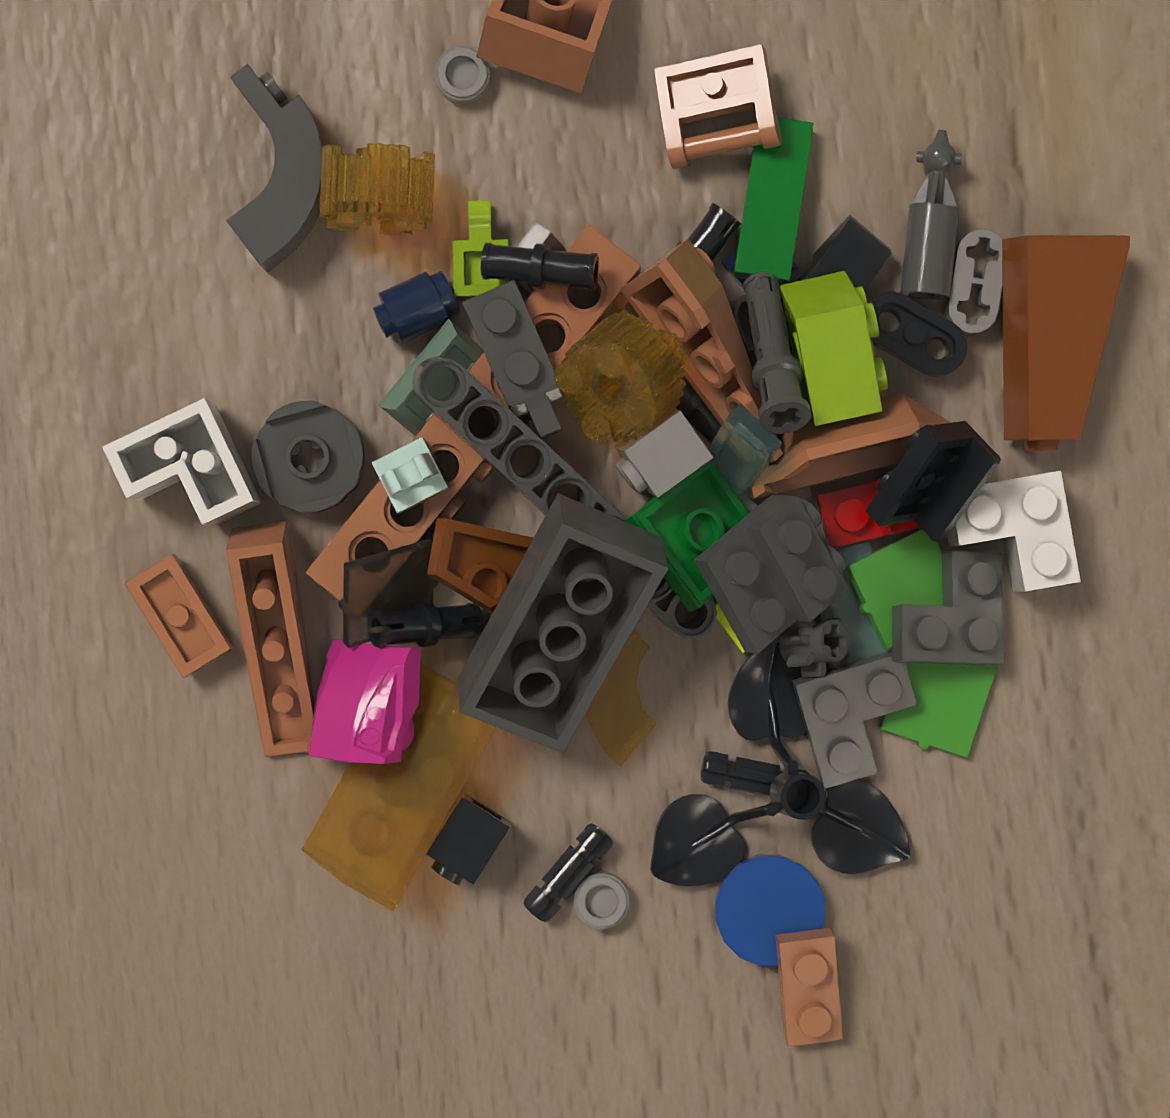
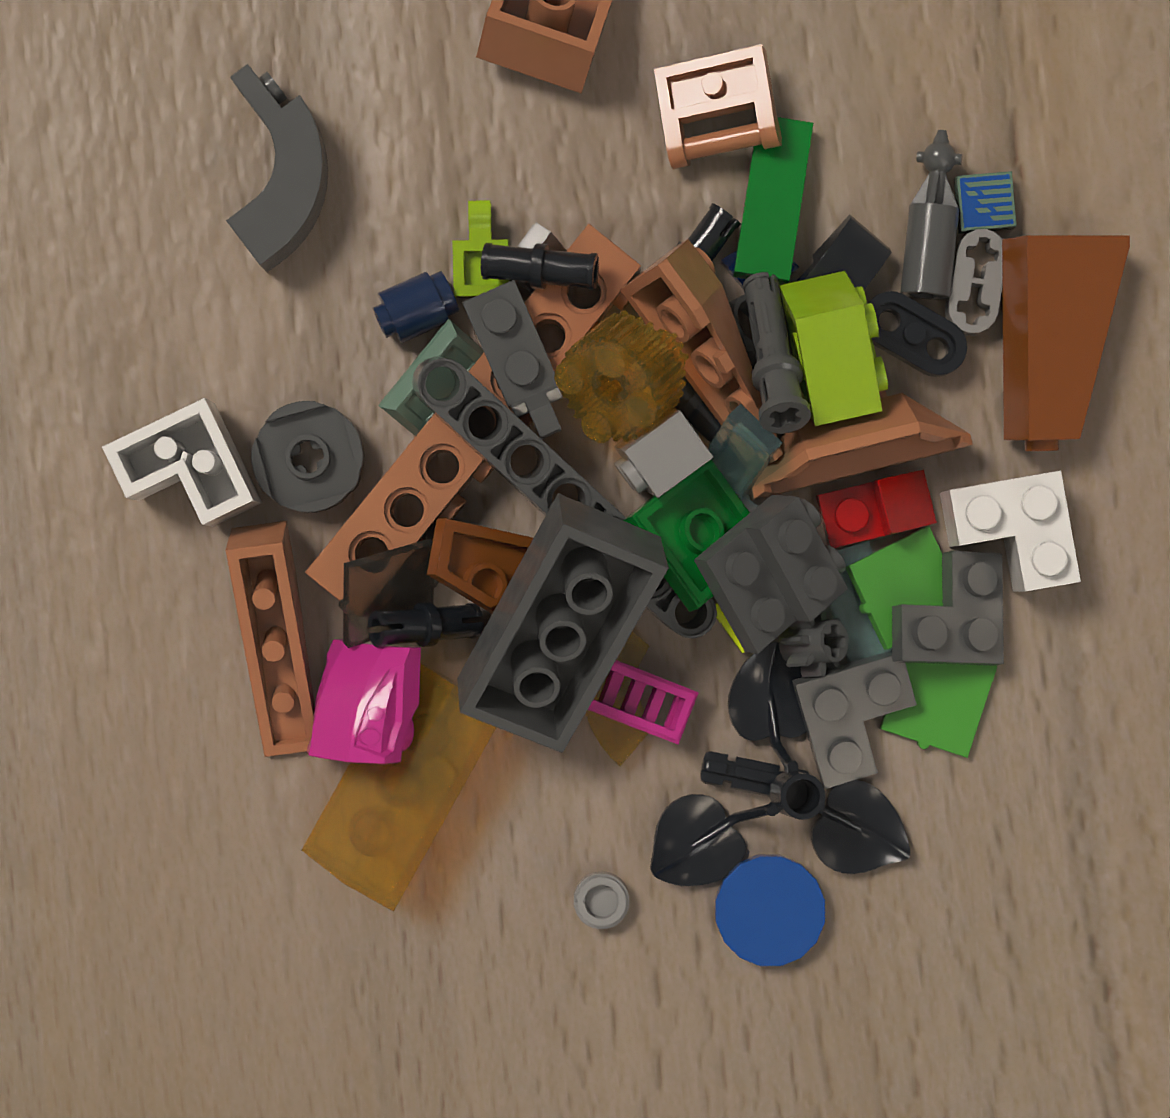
(178, 615): nougat plate -> none
(377, 188): clear yellow brick -> none
(410, 475): light aqua tile -> none
(462, 75): light grey tile -> none
(467, 841): black brick -> none
(568, 872): black axle -> none
(676, 717): none -> dark pink slope
(809, 987): nougat plate -> none
(935, 479): black bracket -> none
(985, 202): none -> tile

